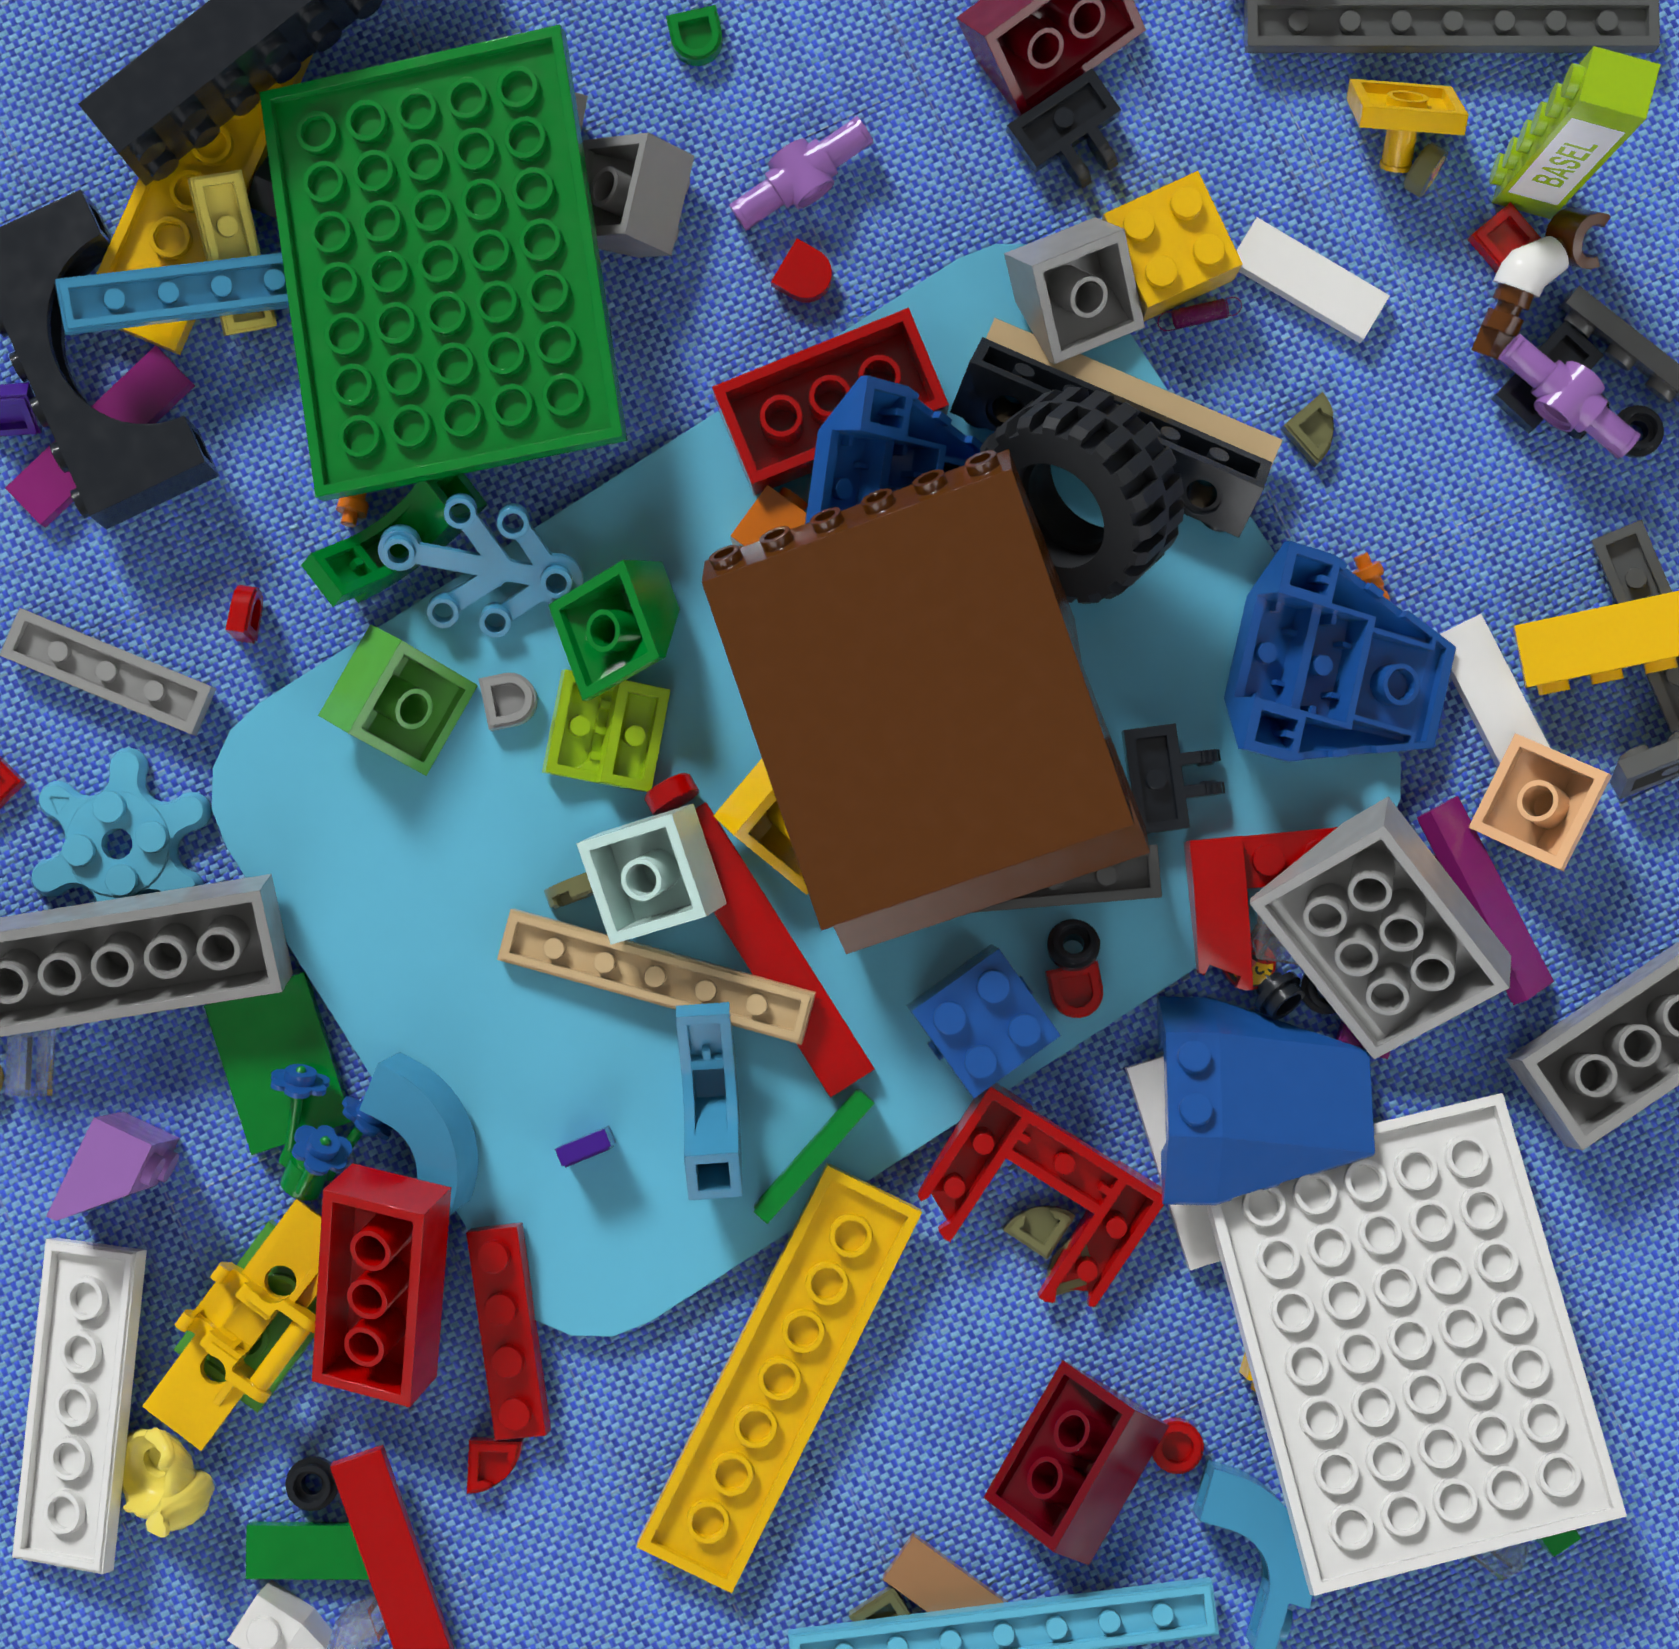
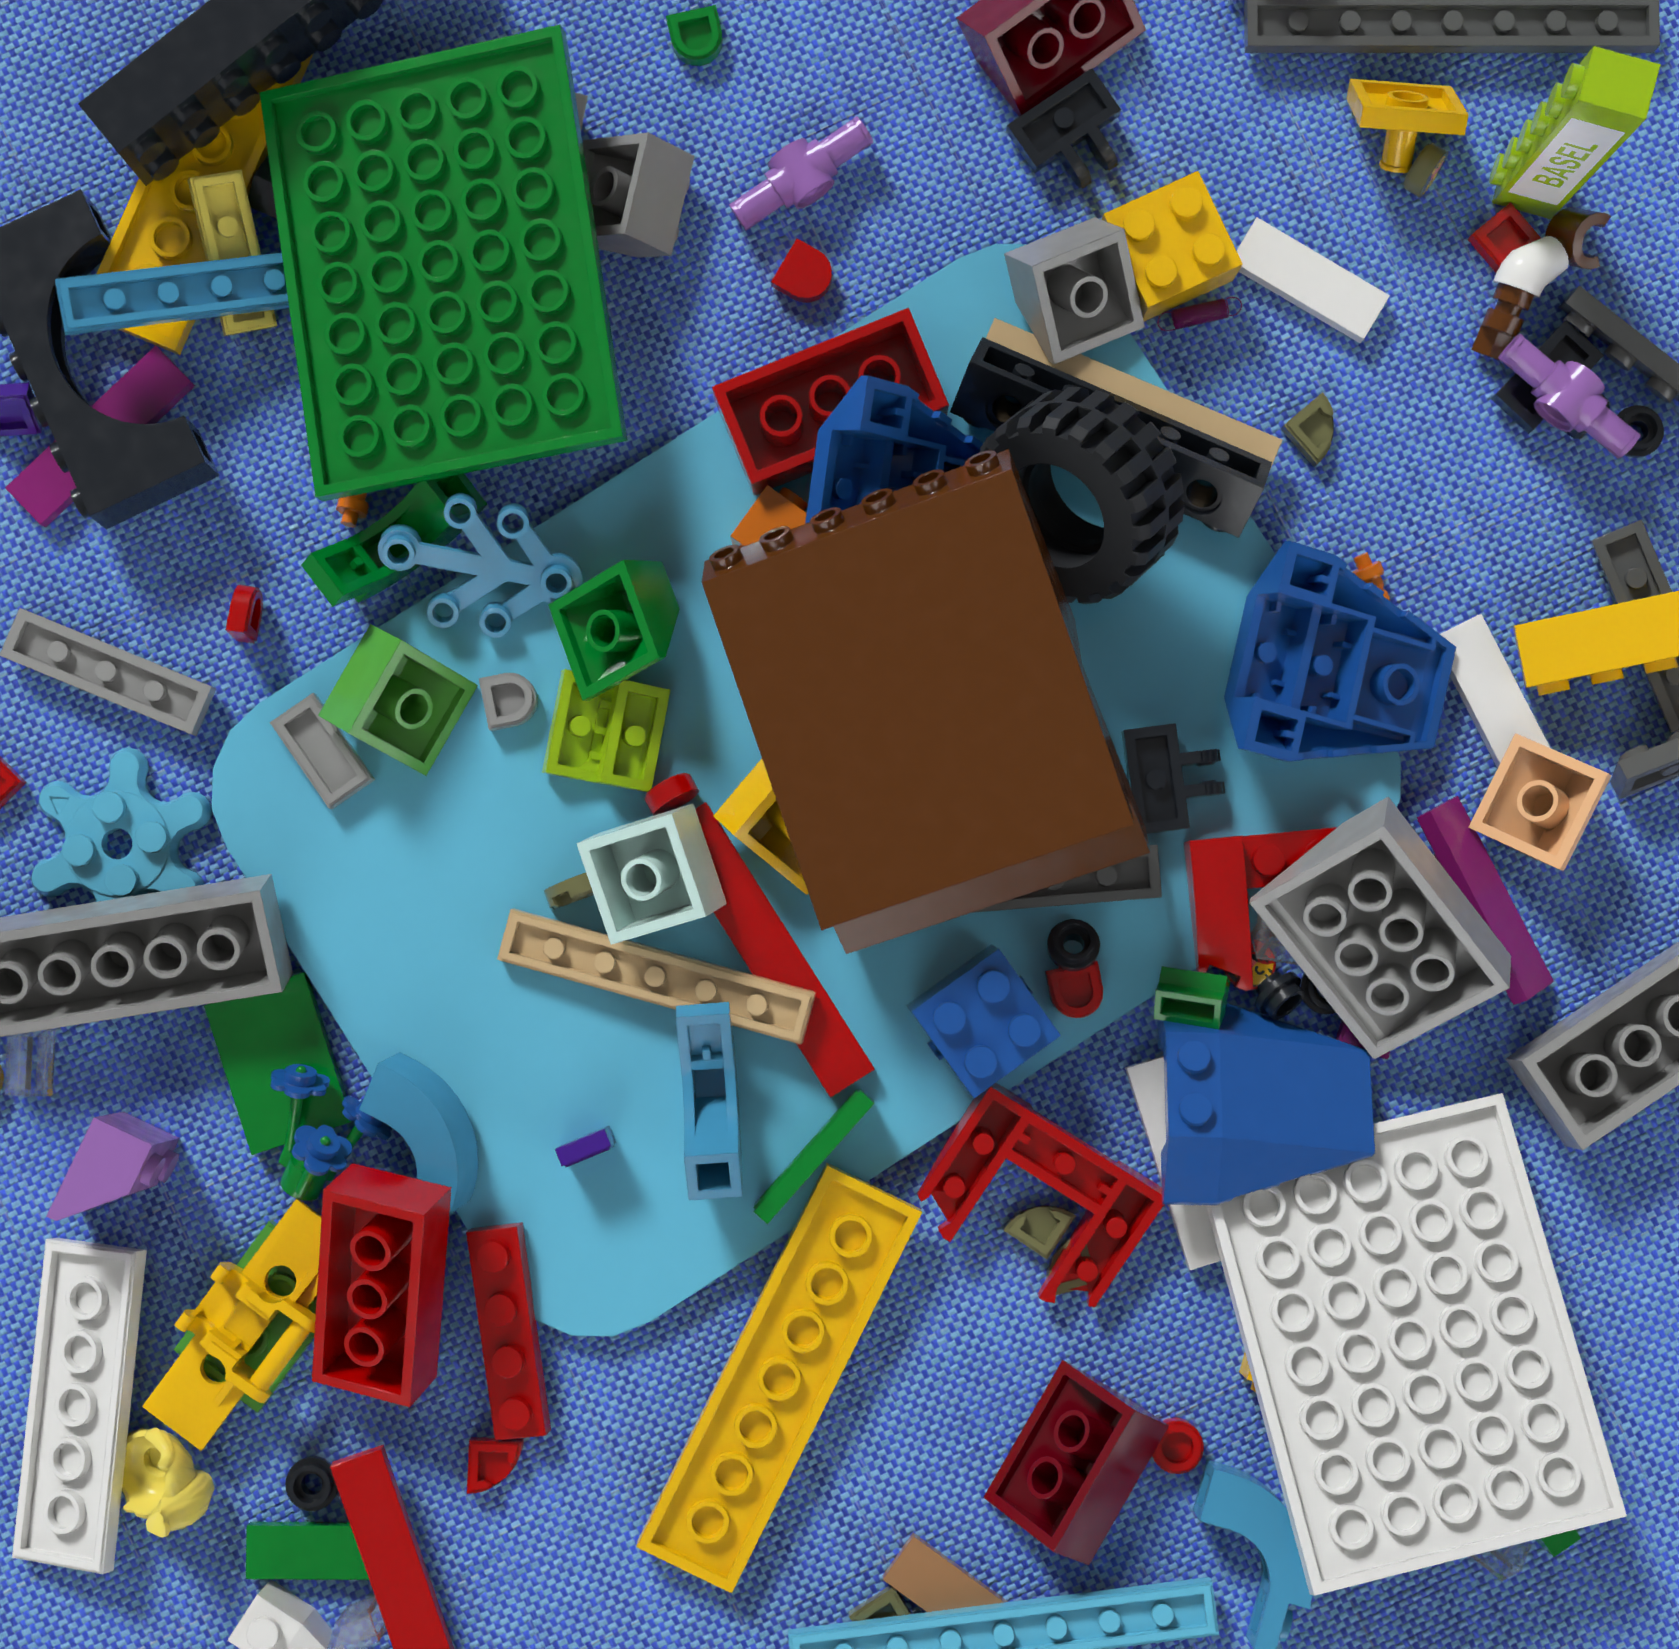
(322, 752): none -> light grey tile
(1191, 997): none -> green piece

